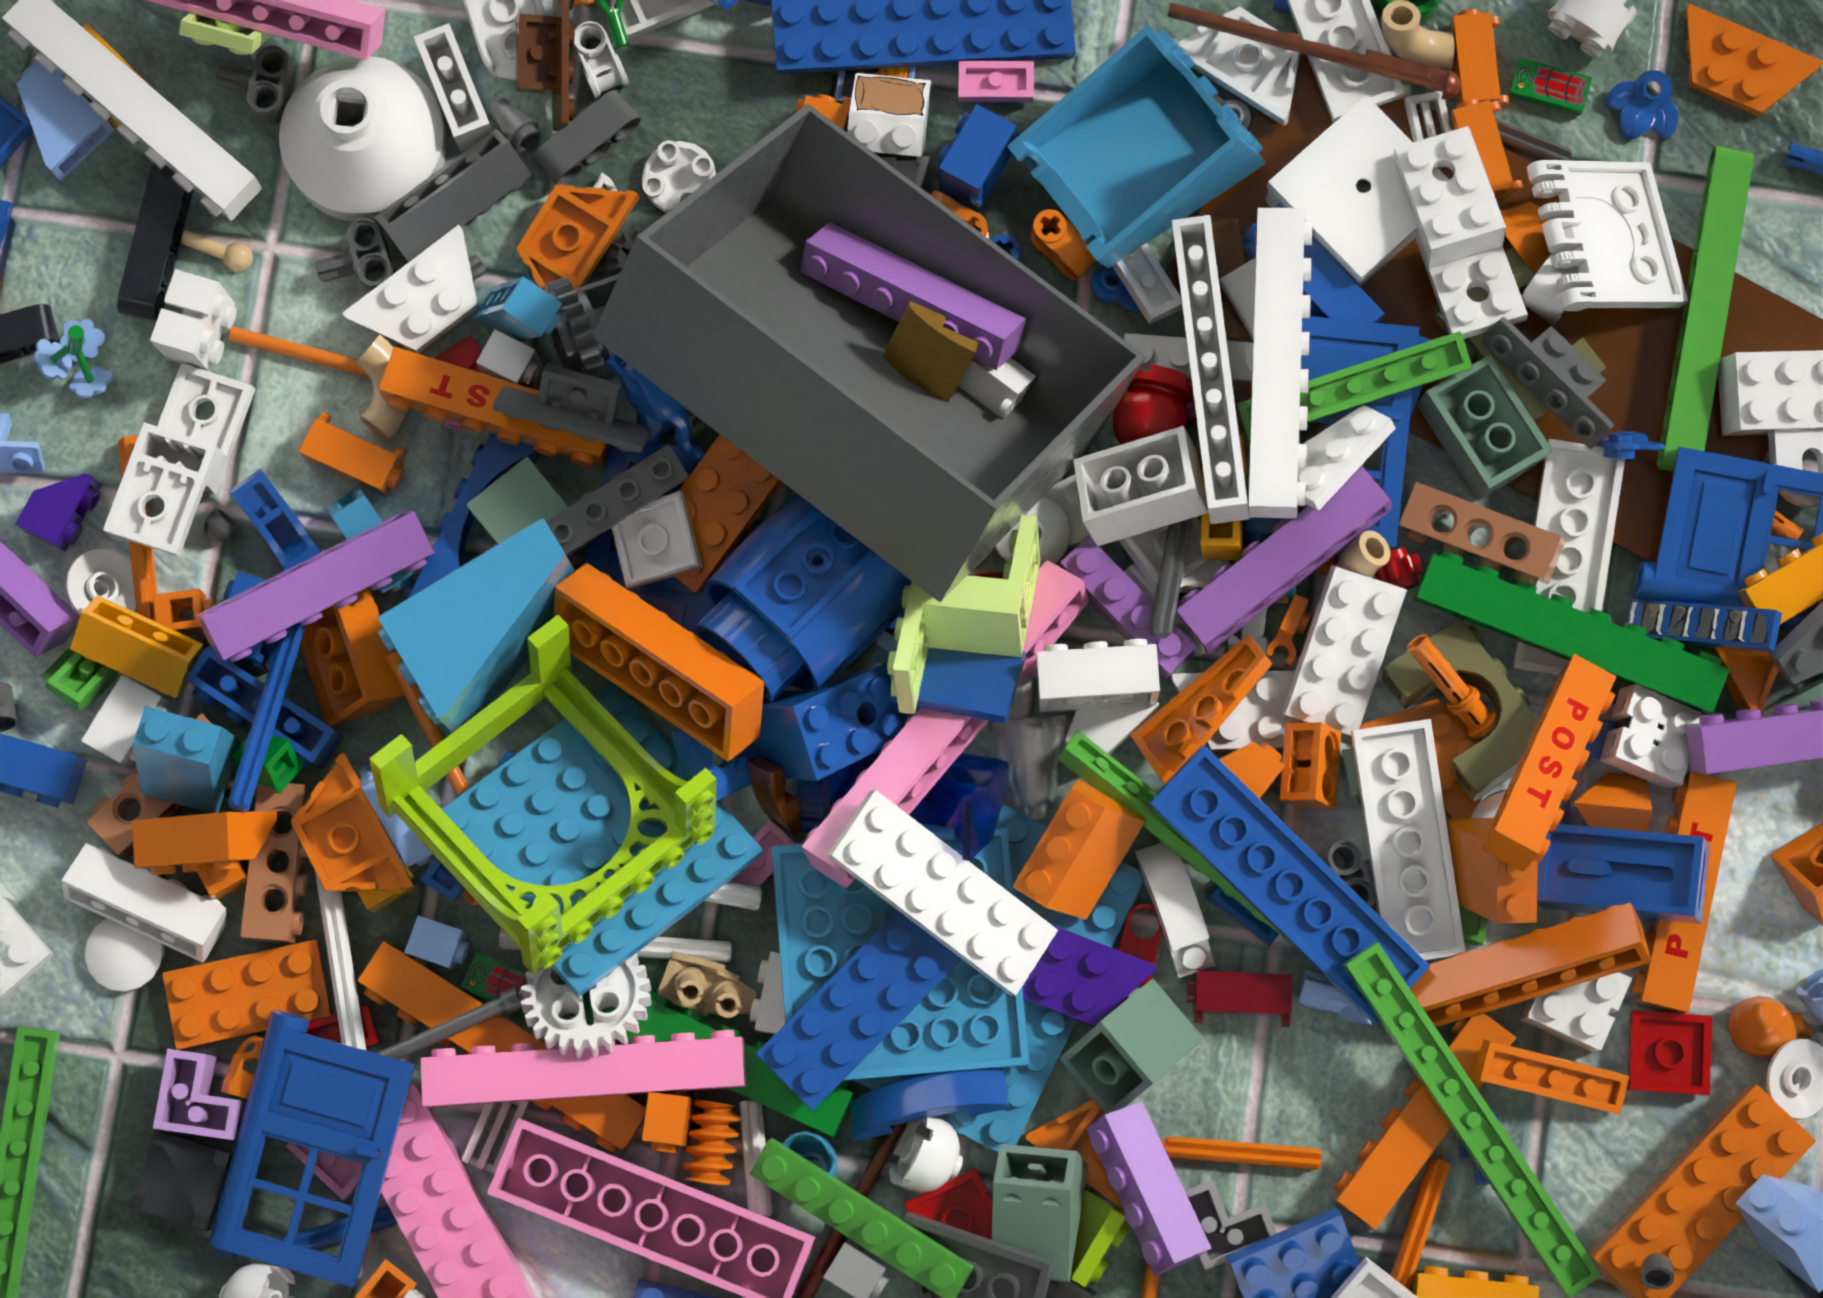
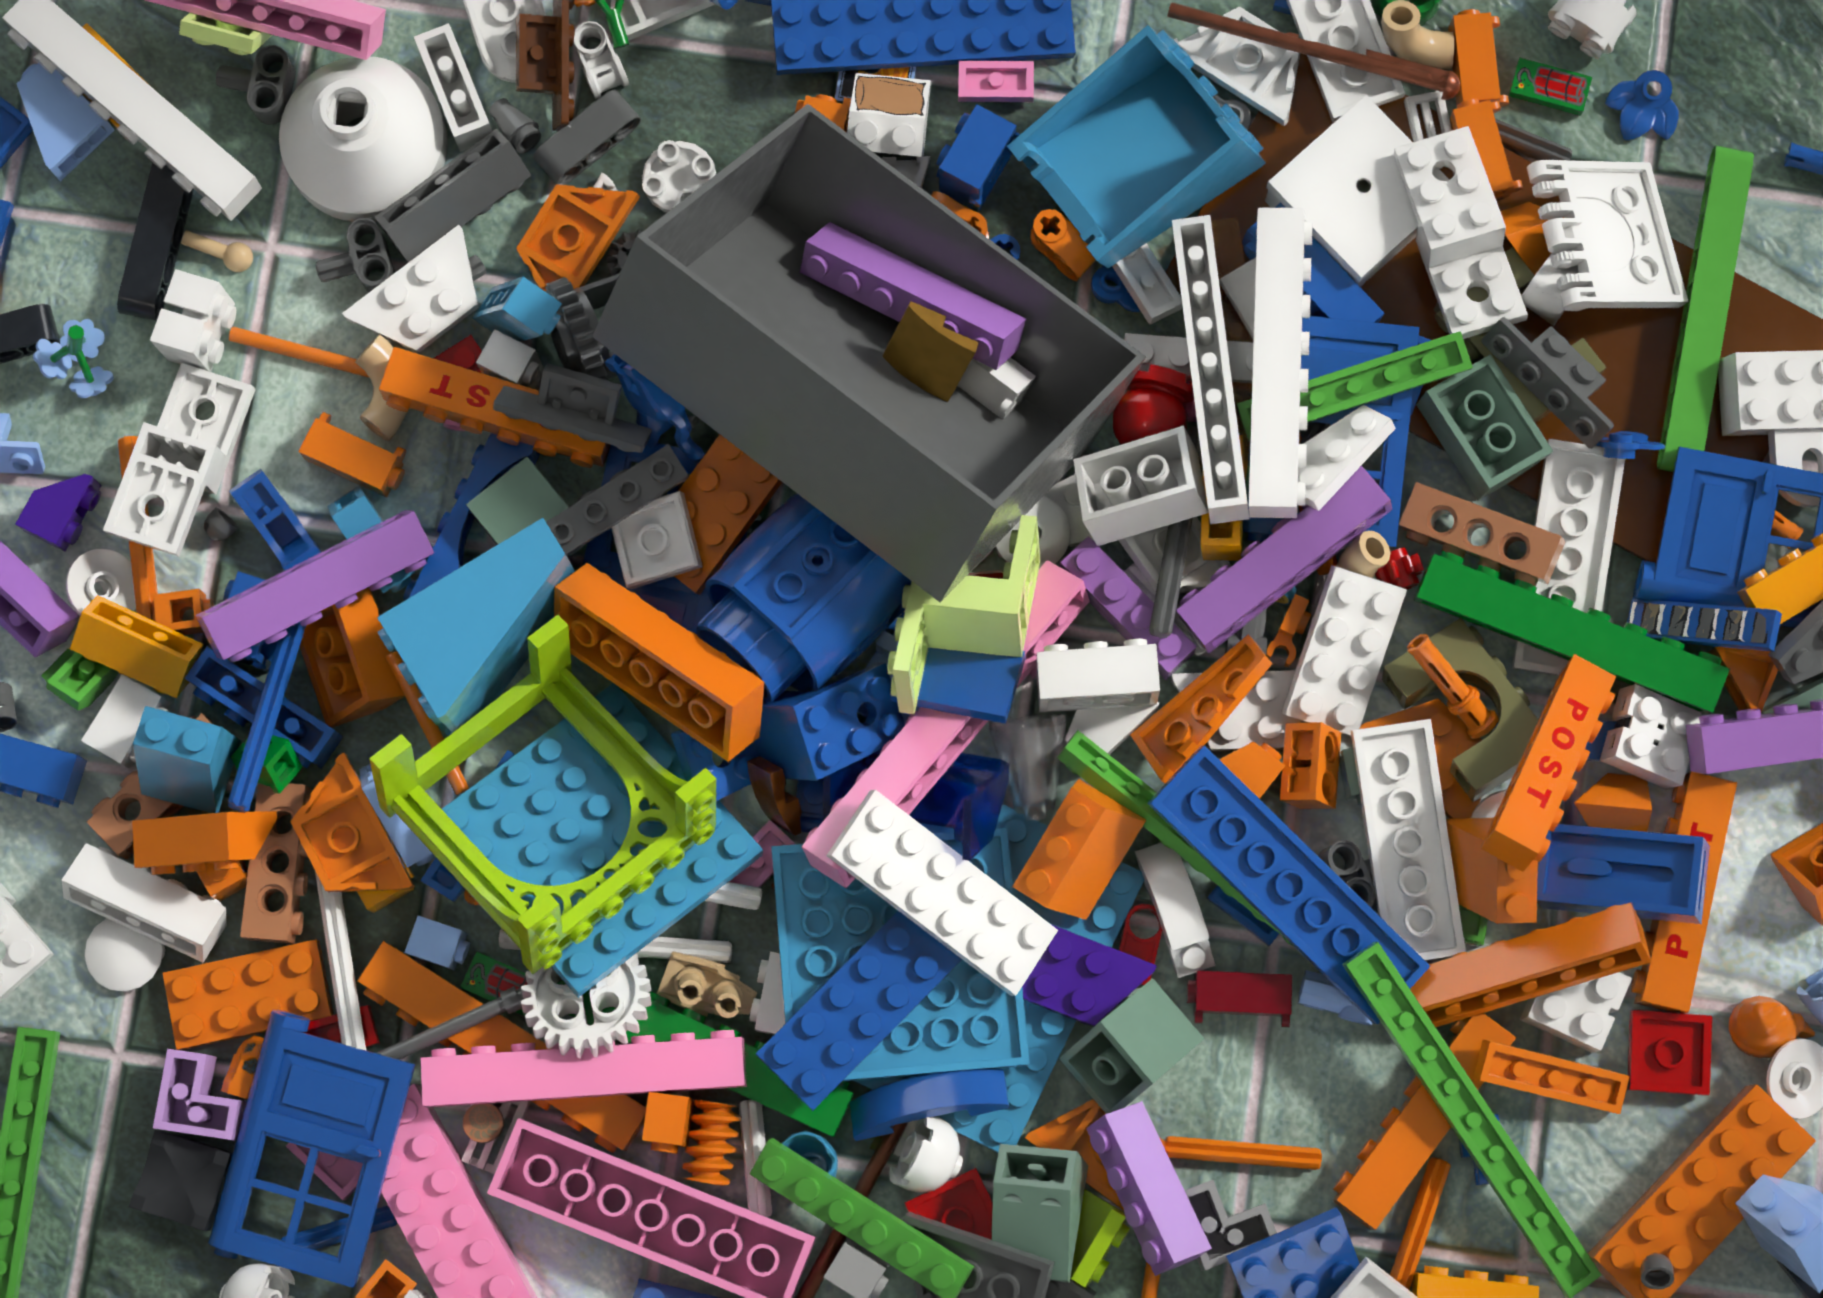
(483, 1122): none -> tile
(1740, 63): orange wing -> none

